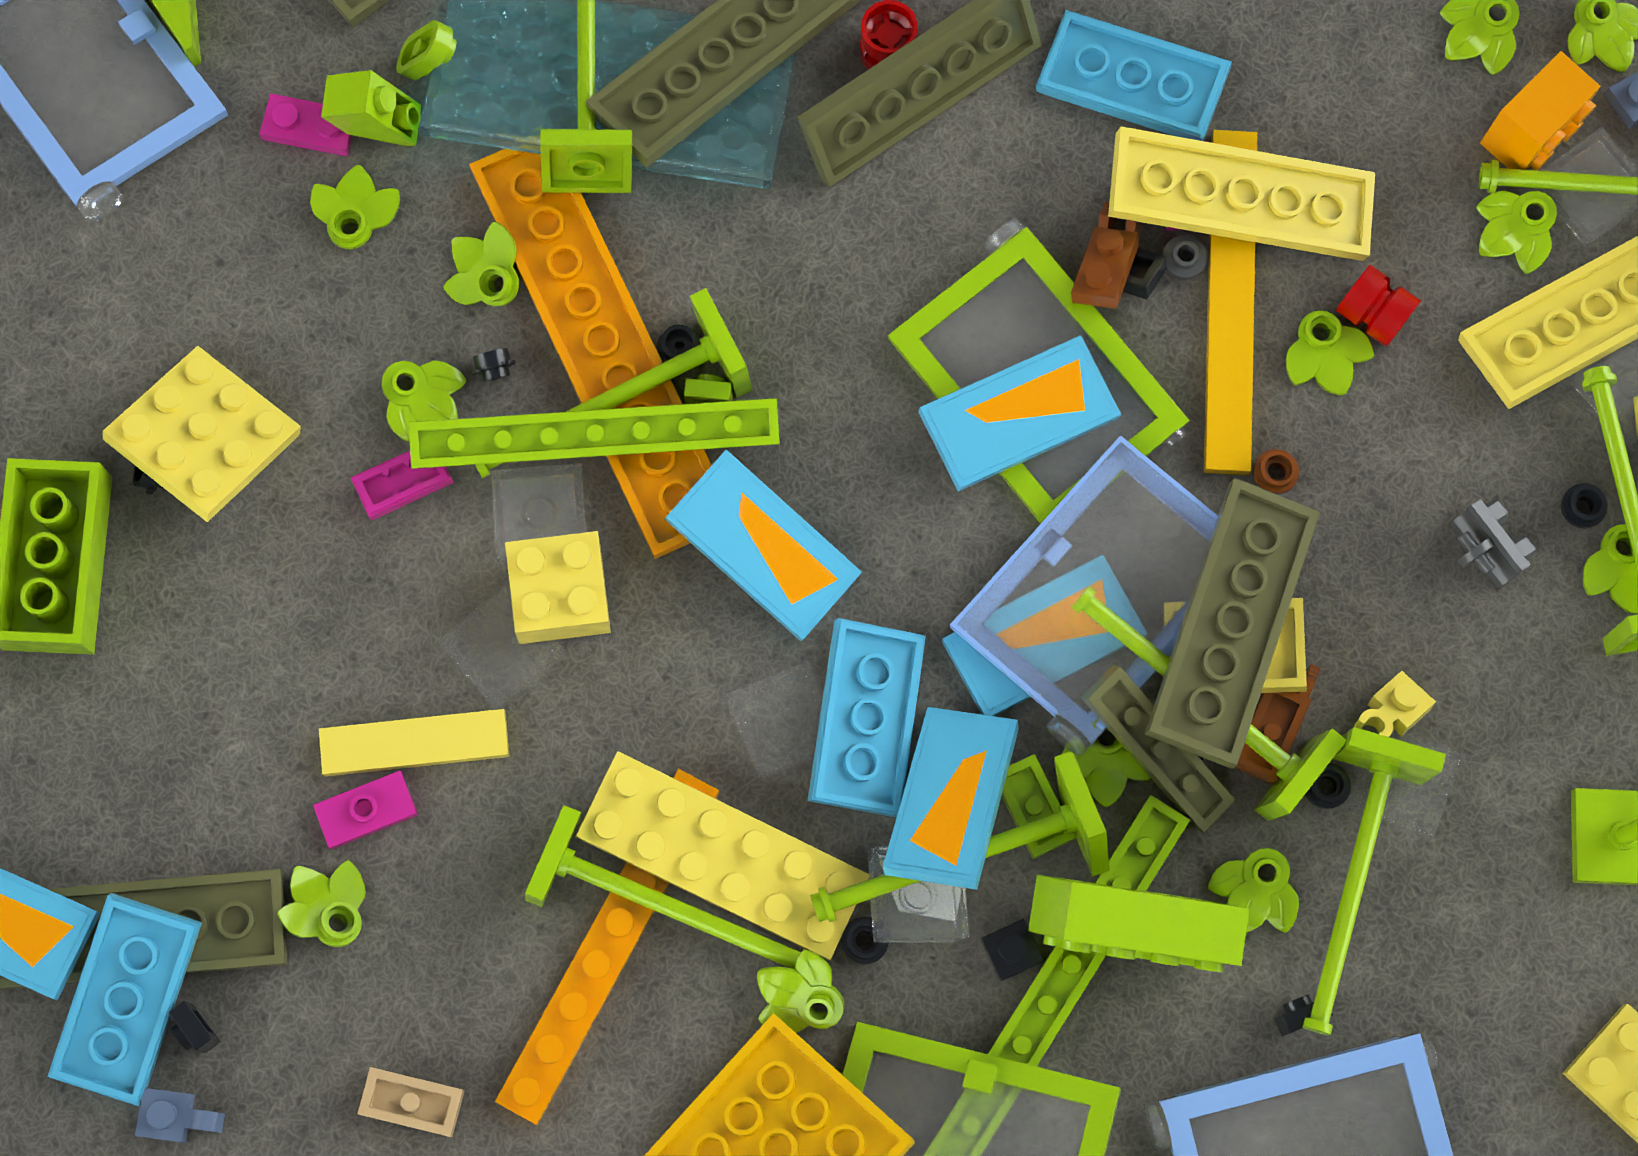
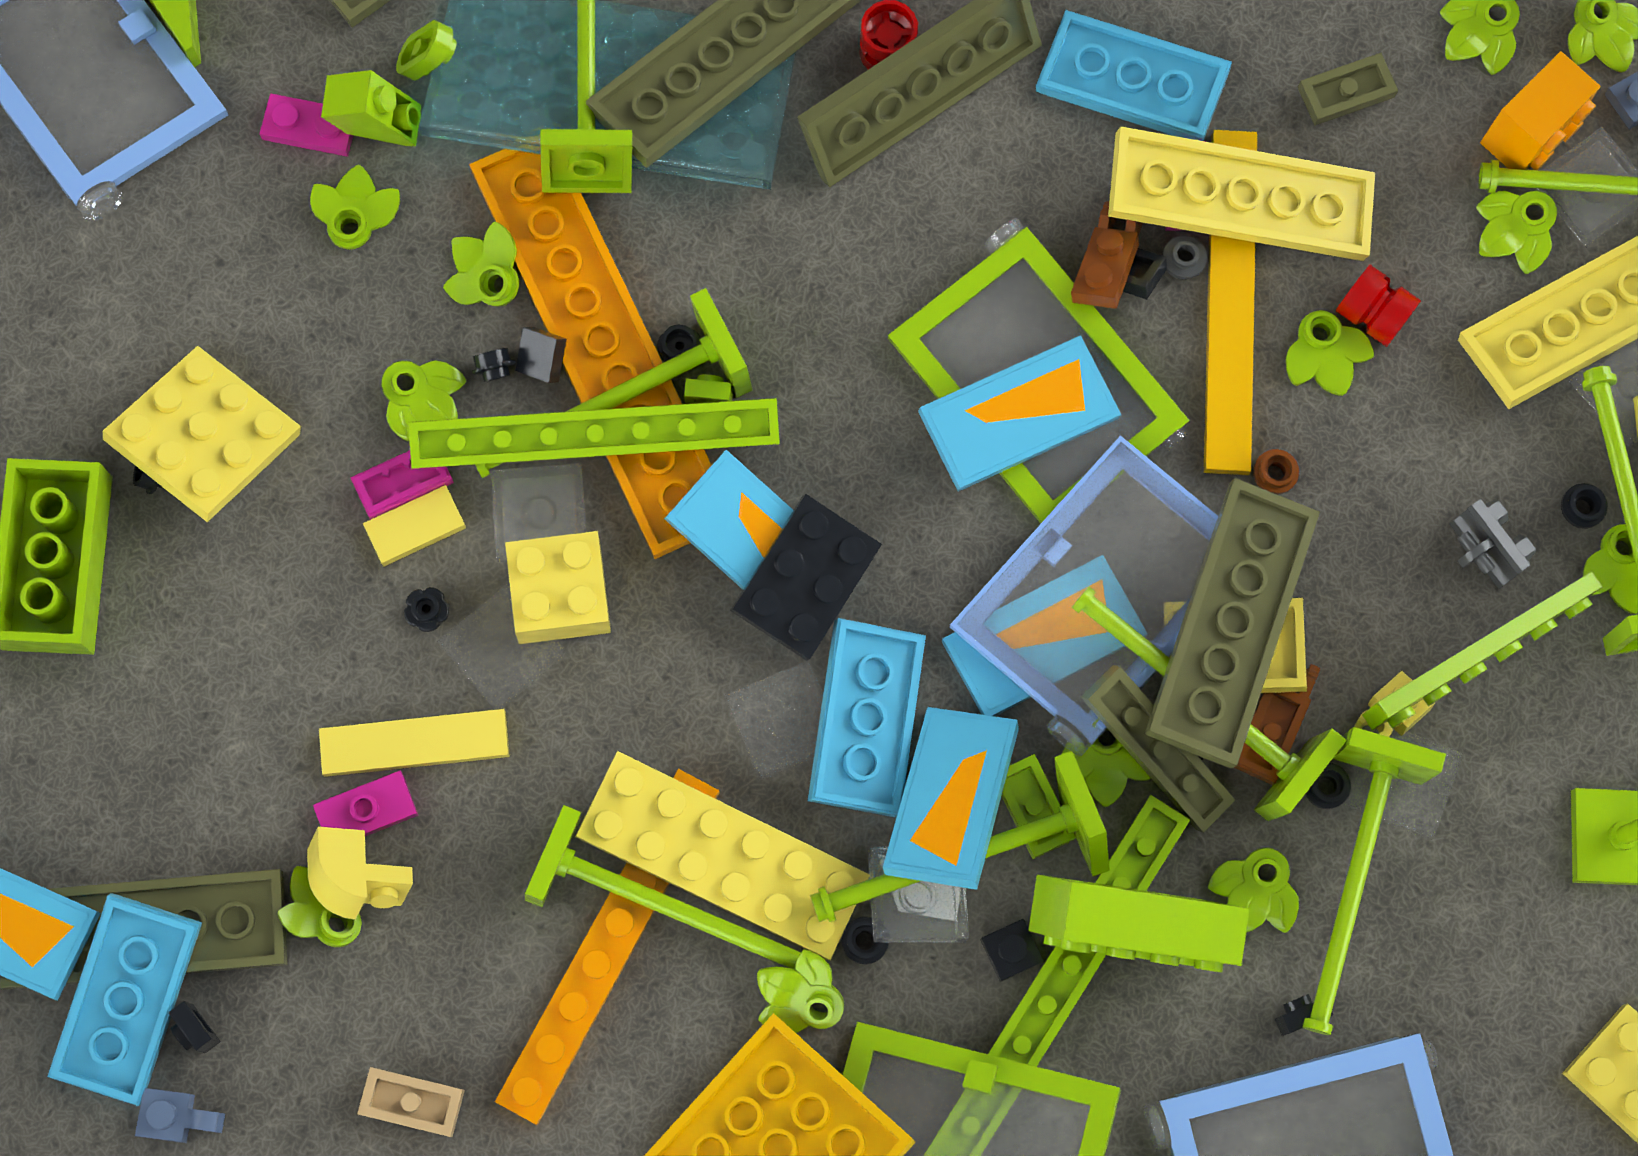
(343, 878): none -> light yellow brick
(414, 525): none -> light yellow tile
(435, 617): none -> black plate
(540, 354): none -> tile
(806, 577): none -> black plate
(1347, 89): none -> olive plate
(1470, 661): none -> lime plate

